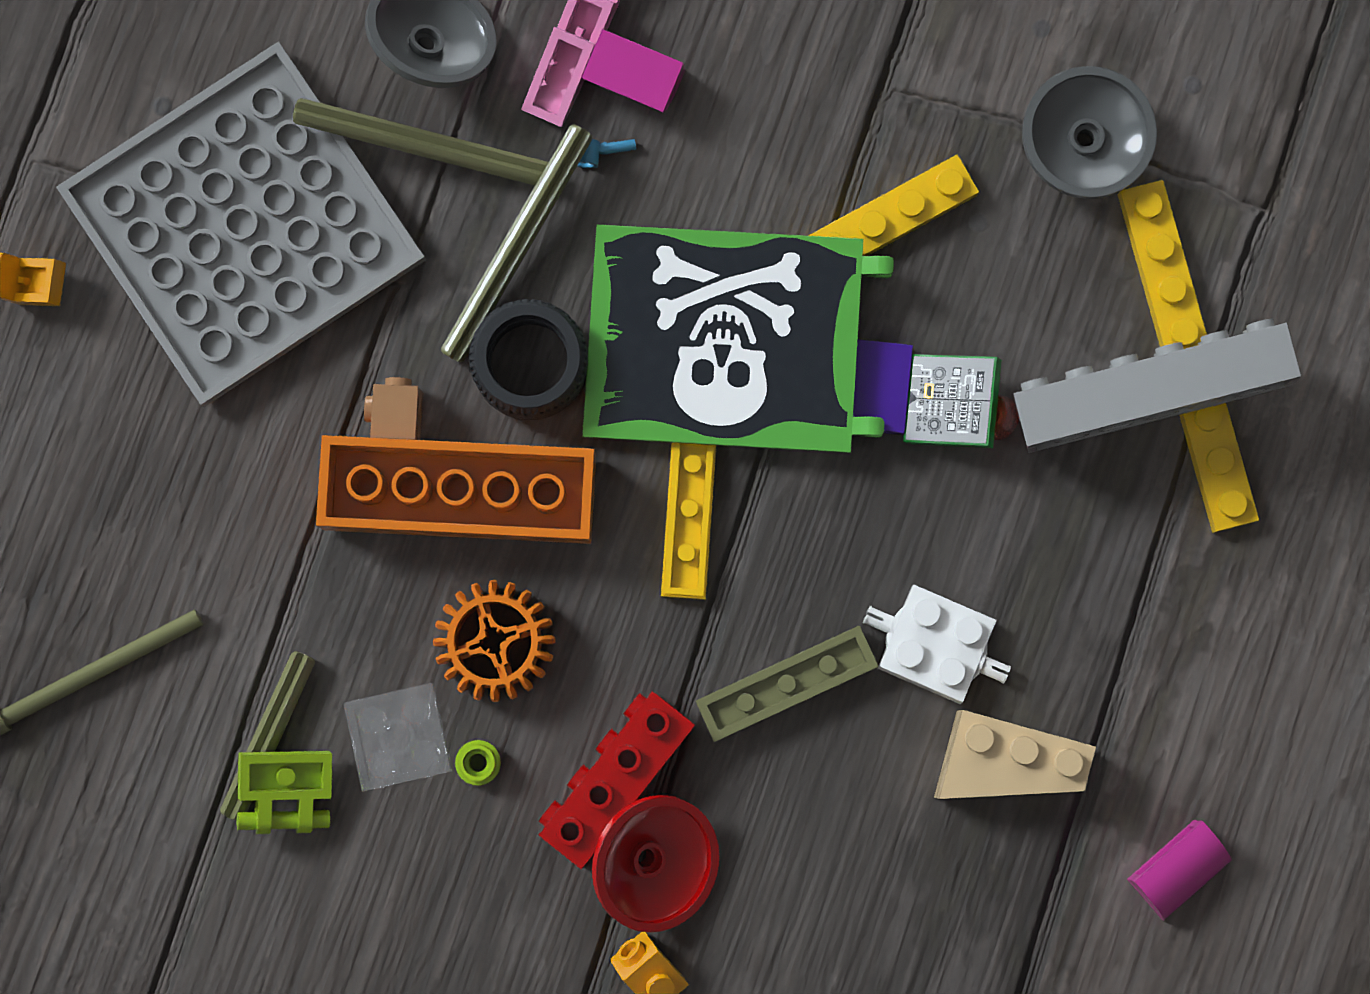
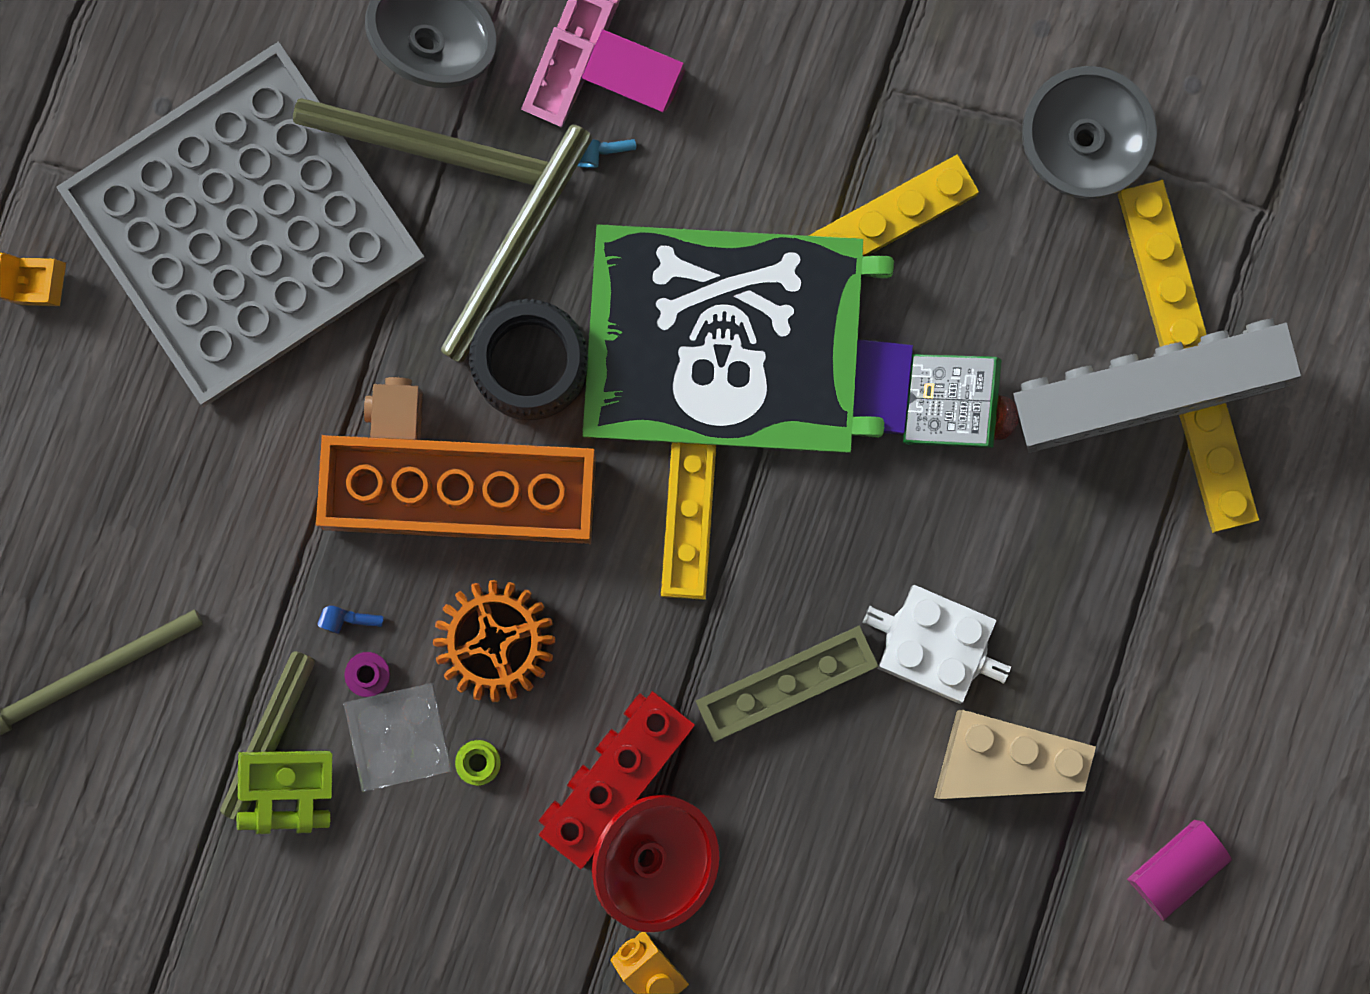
(334, 617): none -> blue hand
(381, 678): none -> magenta plate

